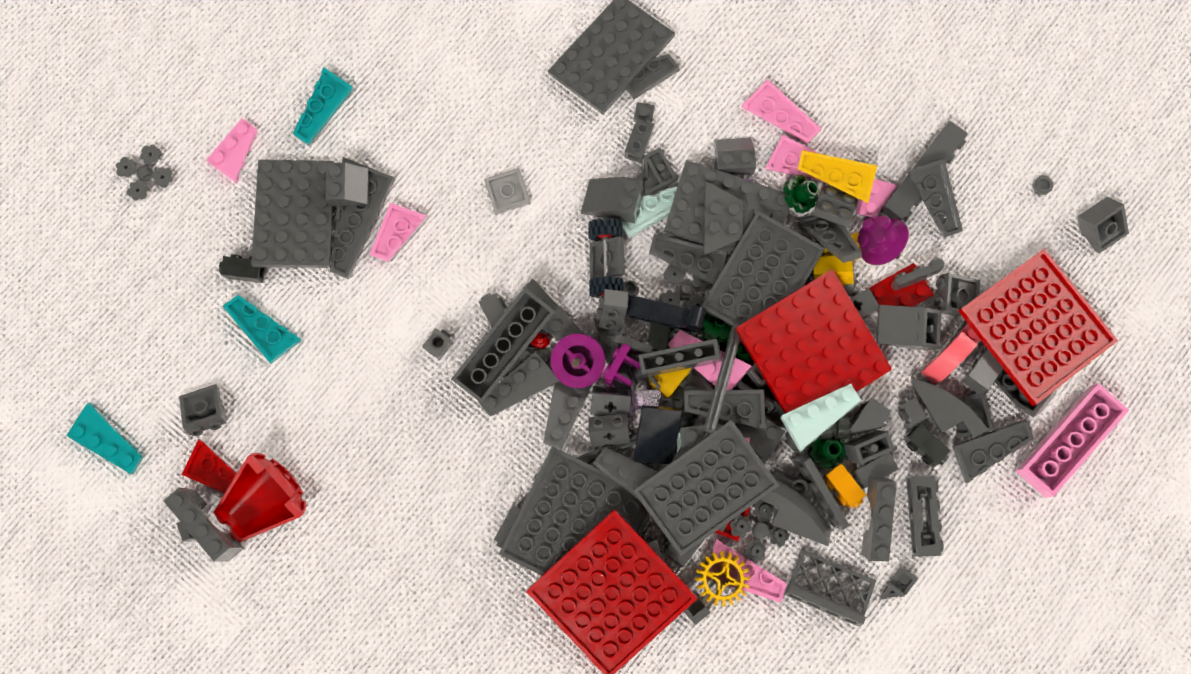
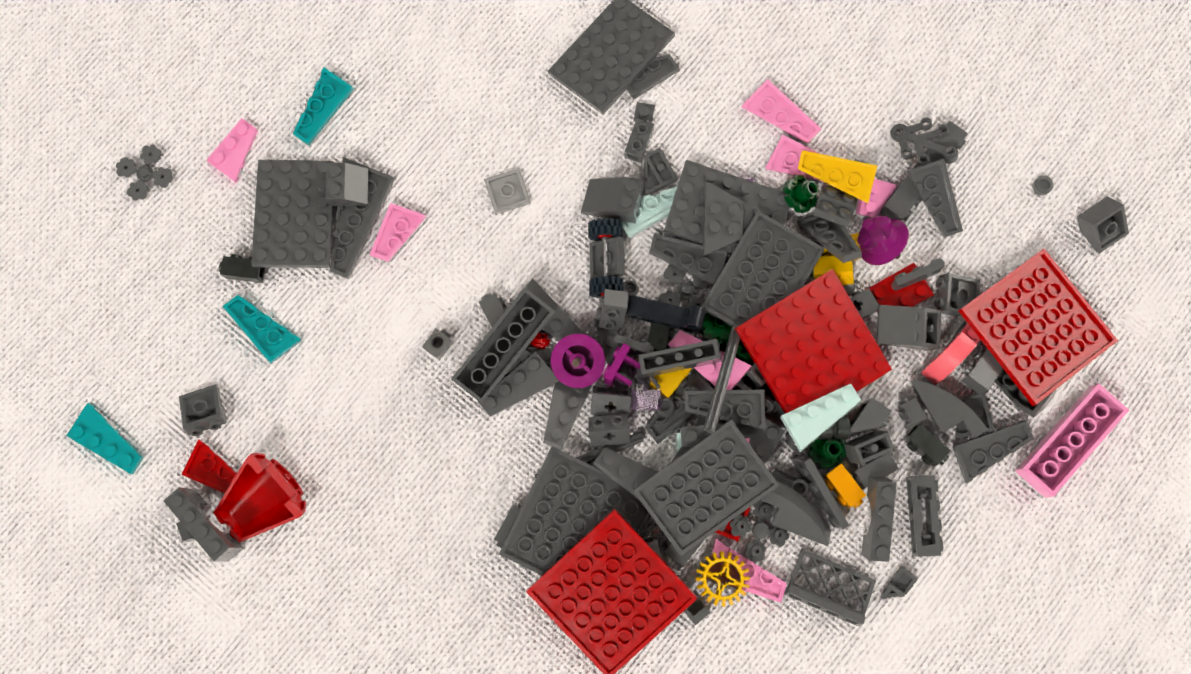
(657, 434): black tile -> none
(735, 156): dark grey slope -> none
(923, 140): none -> dark grey plant

